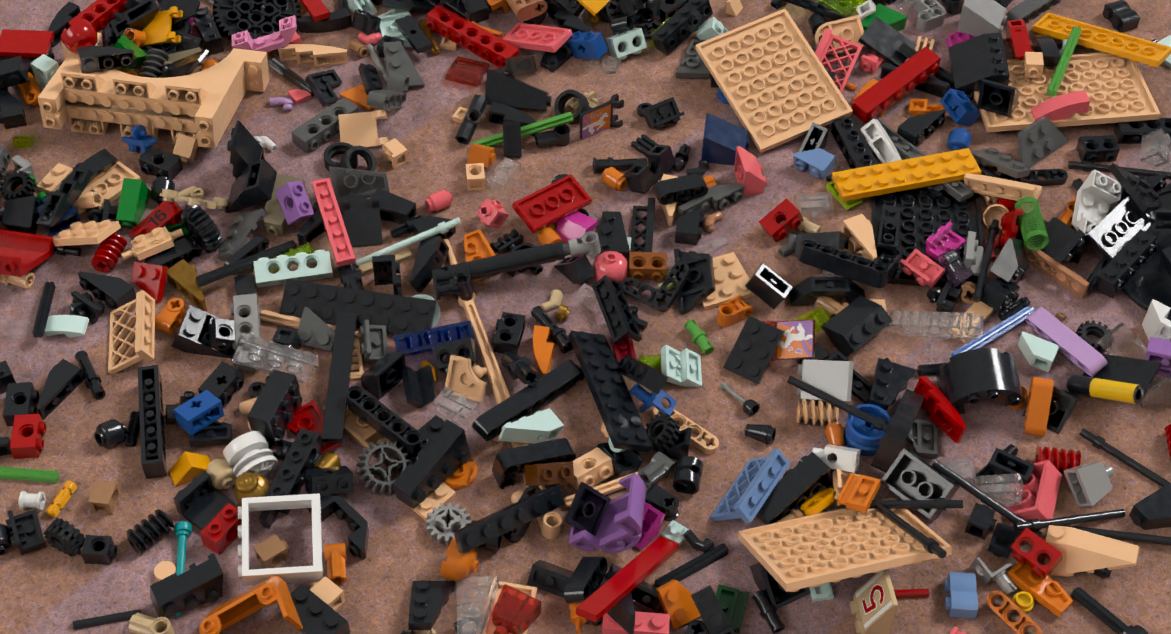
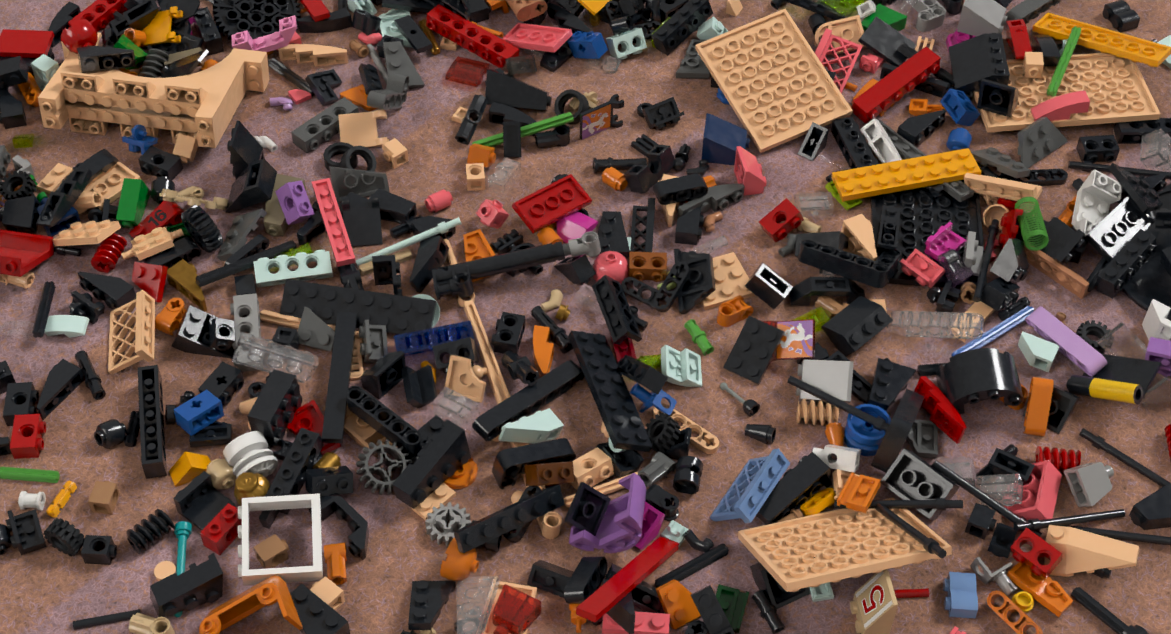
(816, 162): medium blue slope -> none

